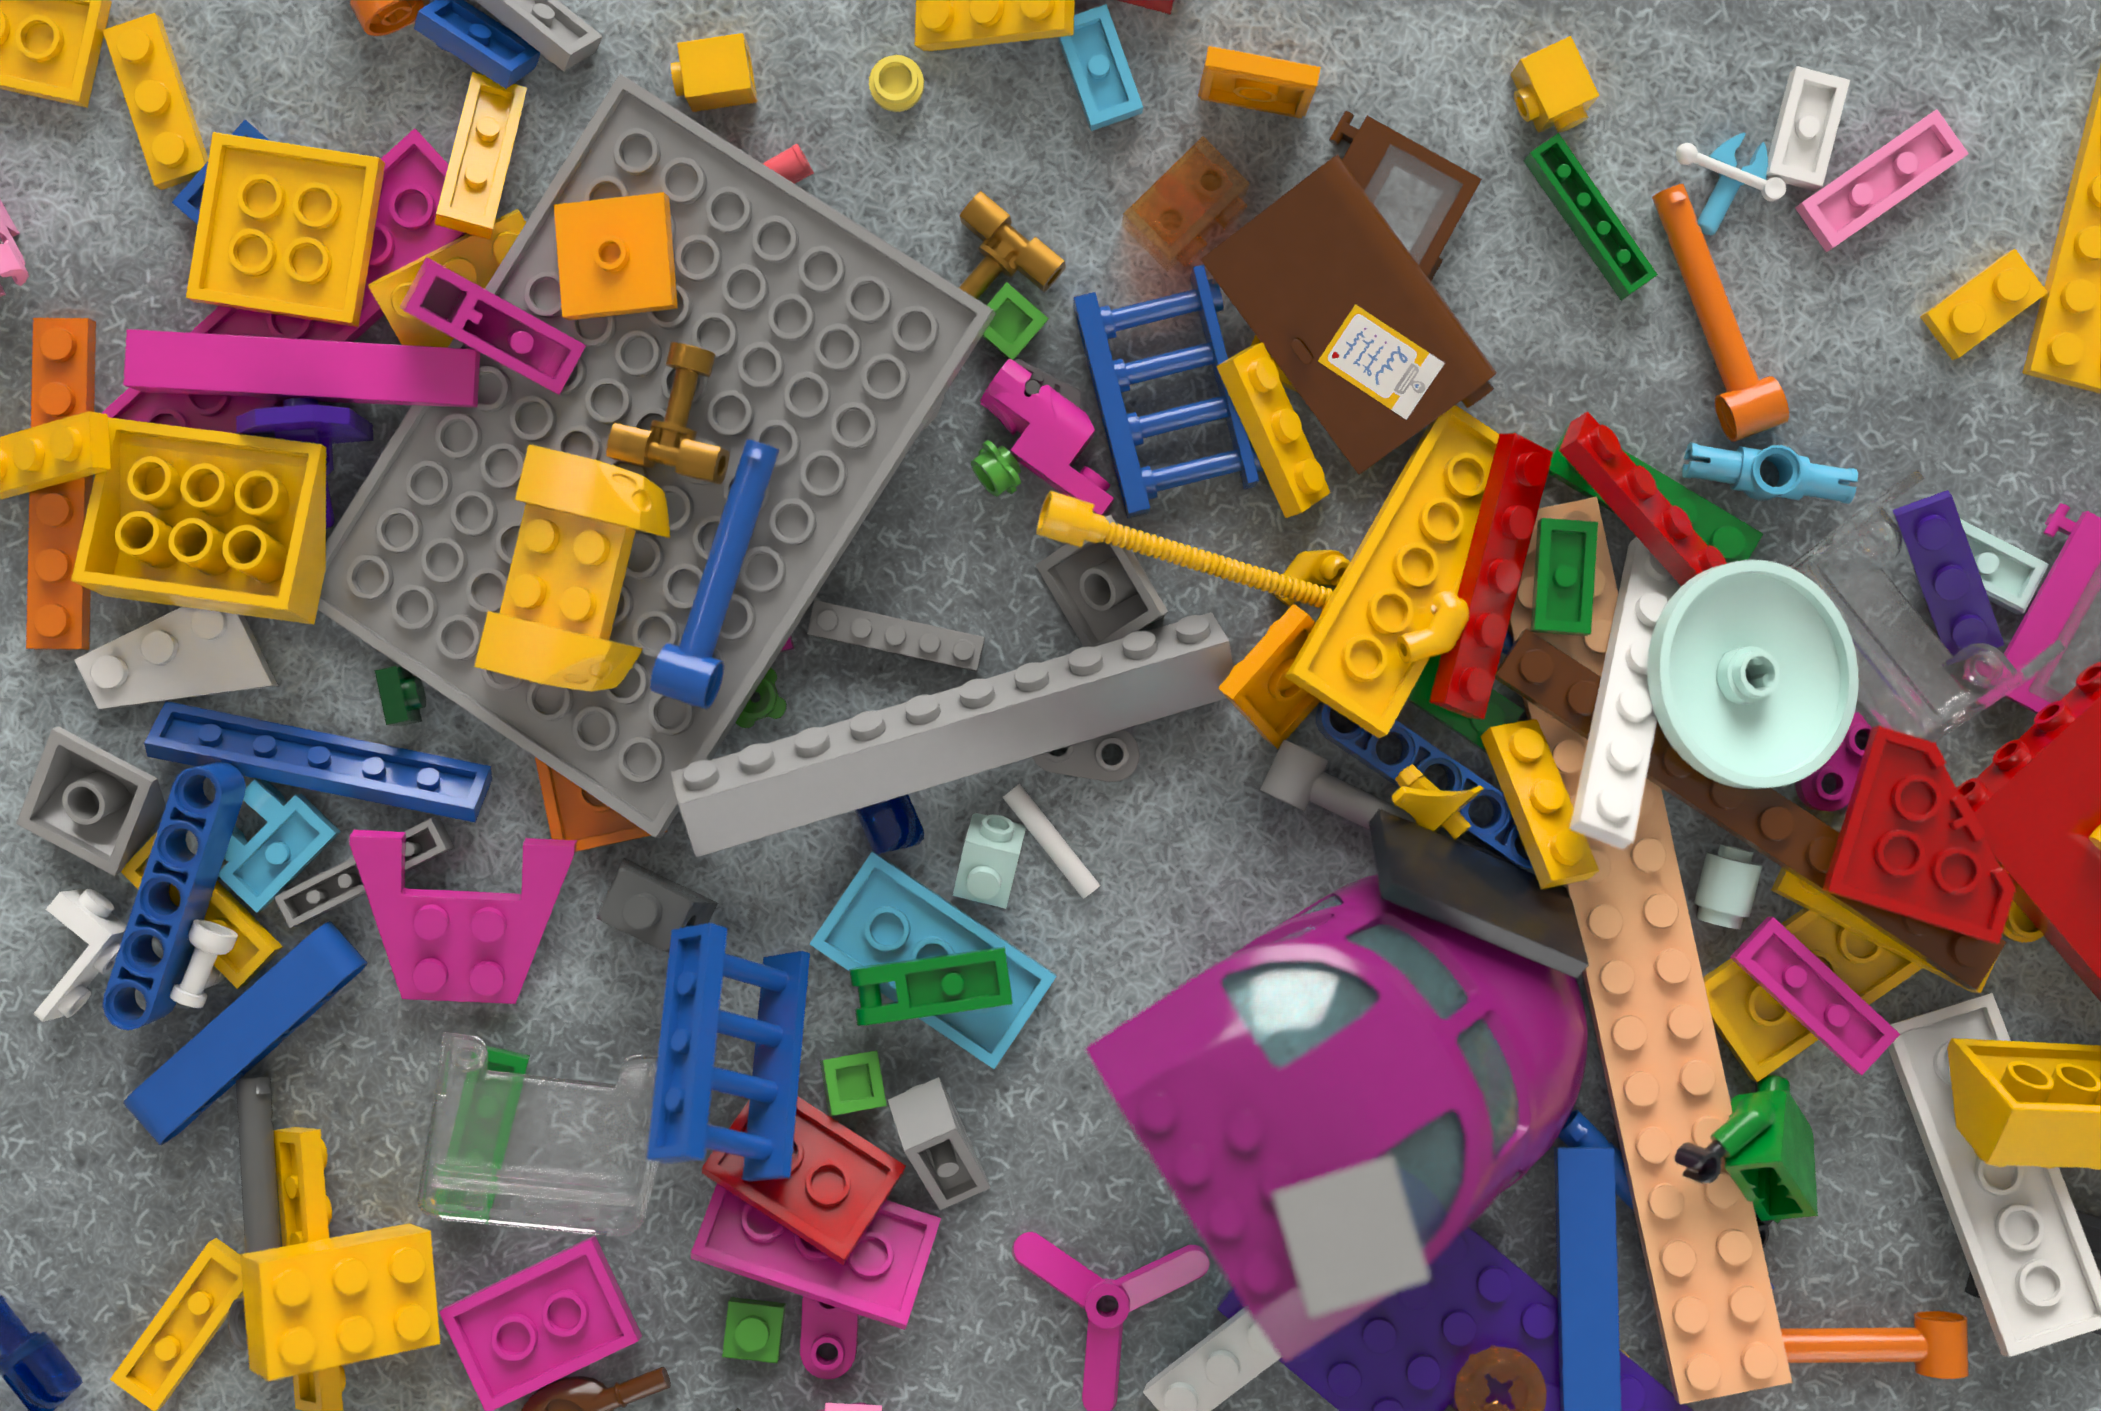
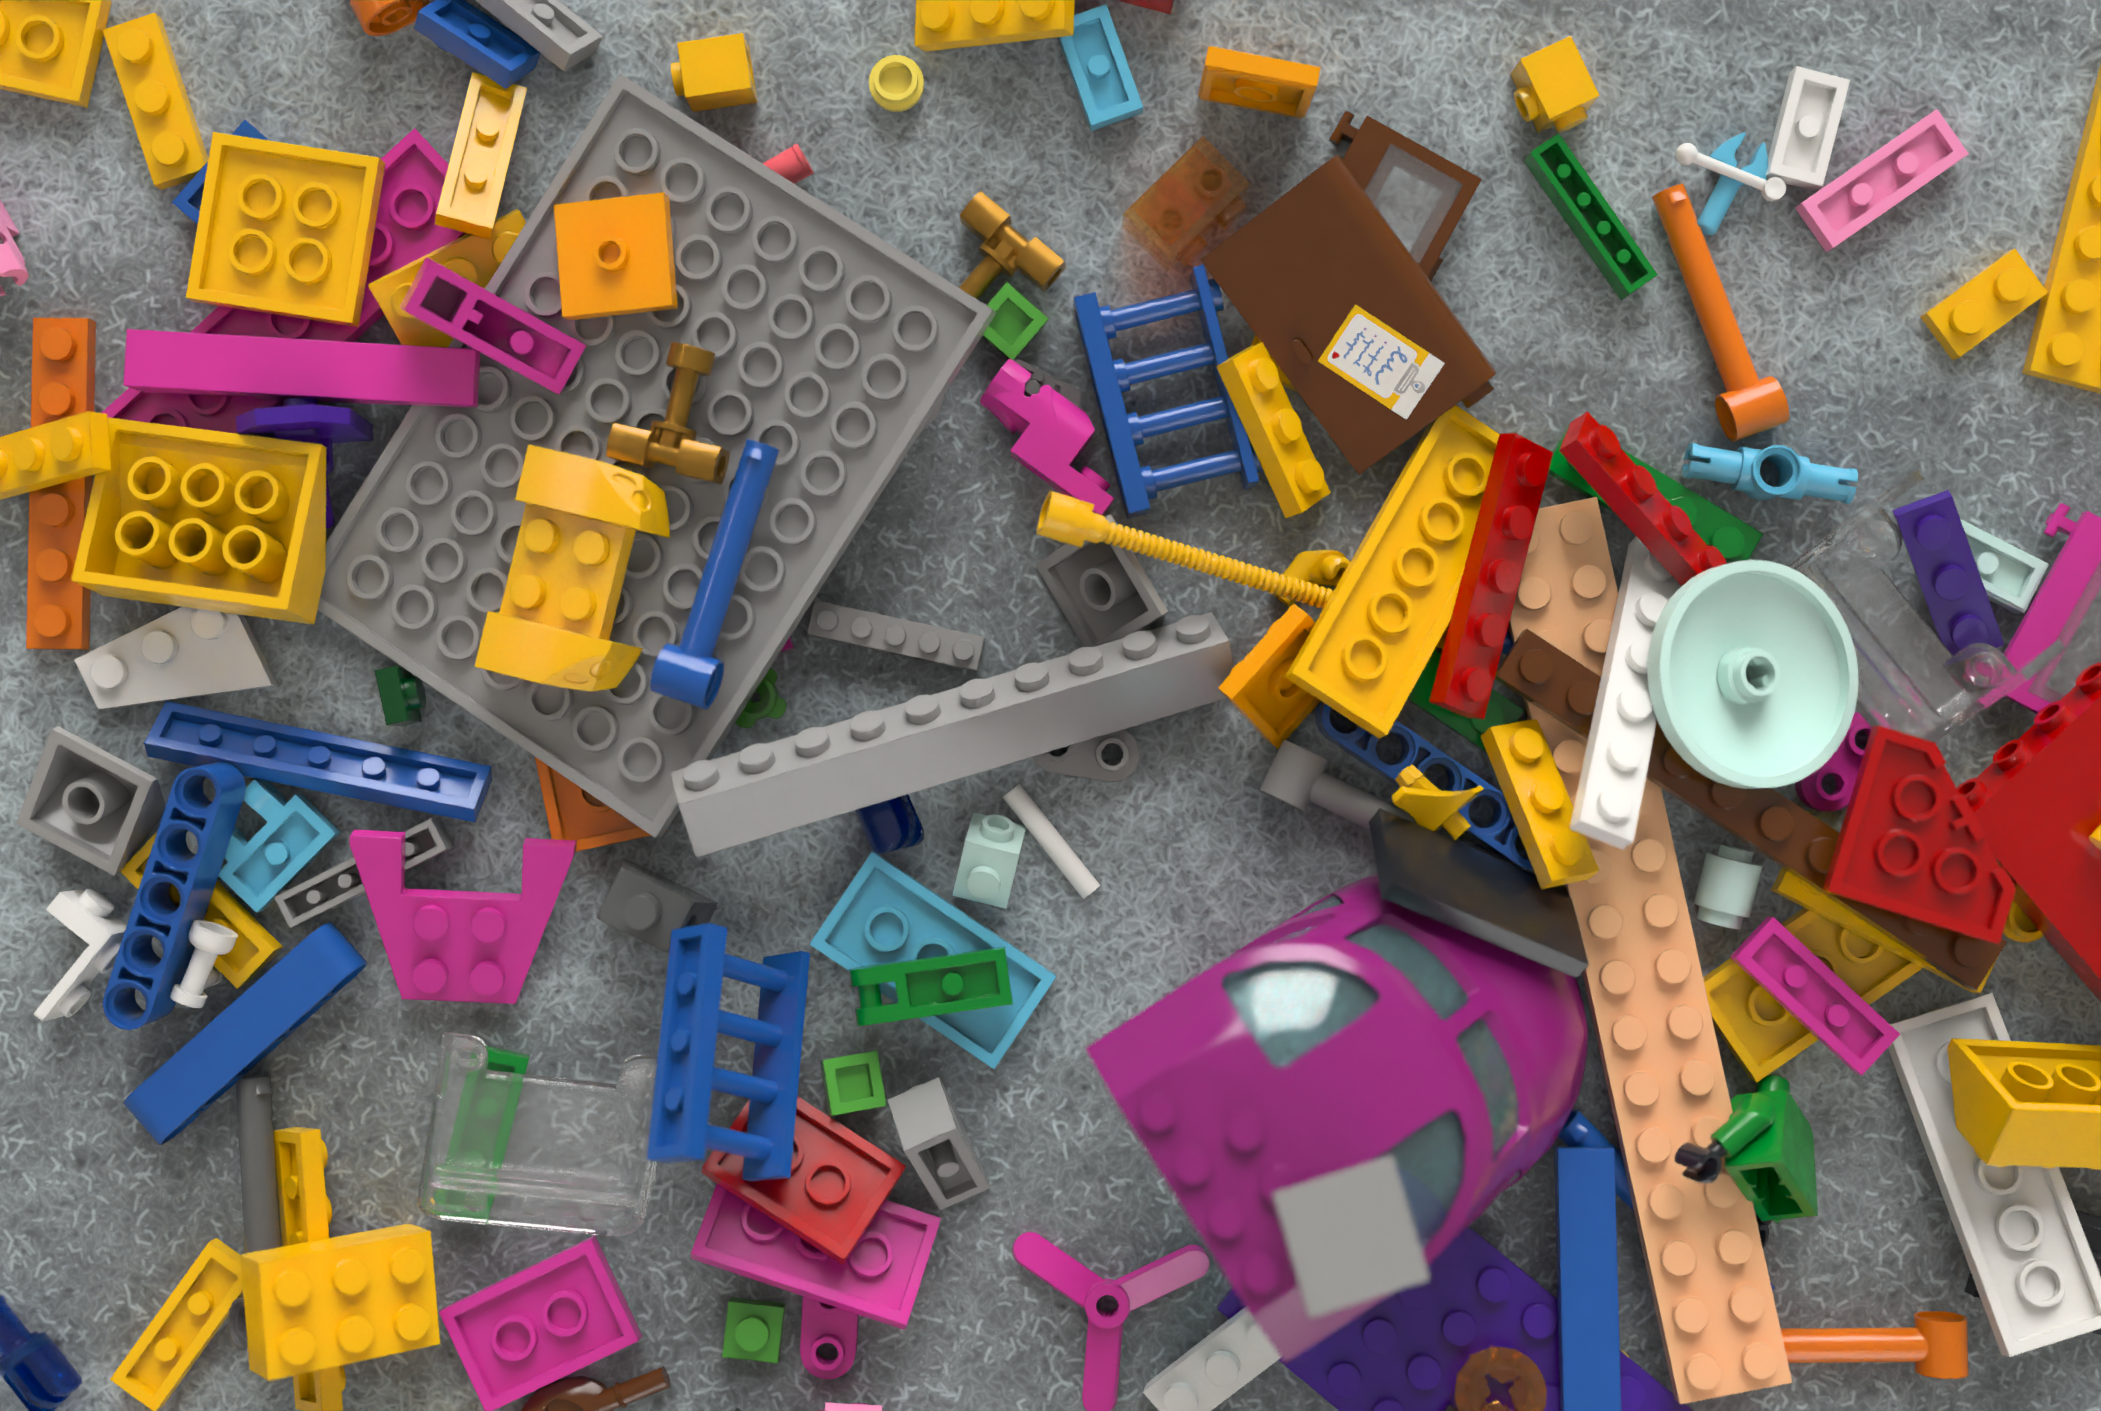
(996, 469): bright green plate -> none
(1443, 632): yellow arm -> none
(1564, 577): green plate -> none

